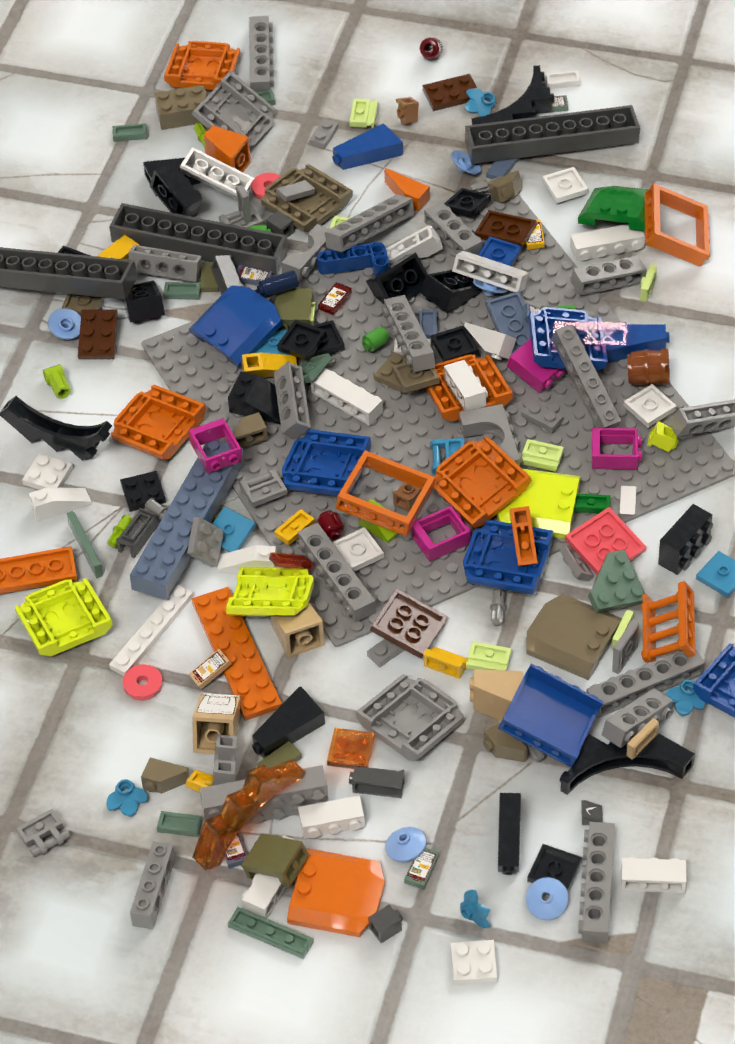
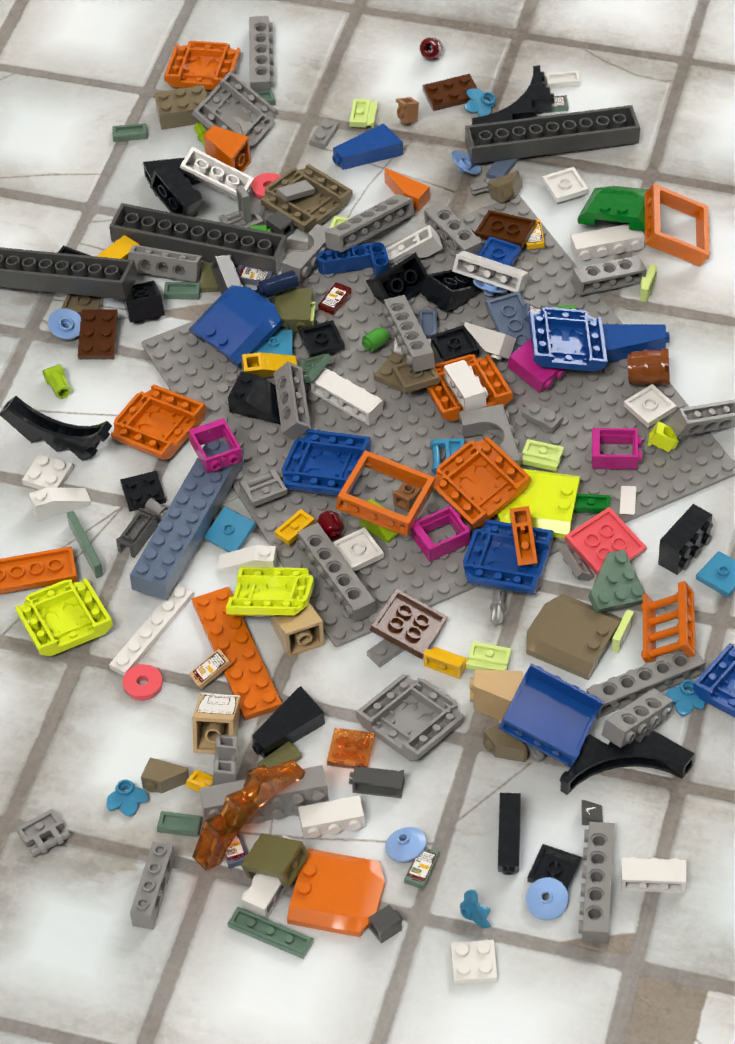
(119, 529): lime axle -> none
(205, 542): light grey plate -> none
(250, 430): dark tan slope -> none
(290, 560): clear red tile -> none
(301, 340): black plate -> none
(468, 202): black plate -> none
(585, 378): light grey brick -> none
(597, 326): clear pink fence -> none
(625, 647): light grey plate -> none
(643, 738): tan tile -> none

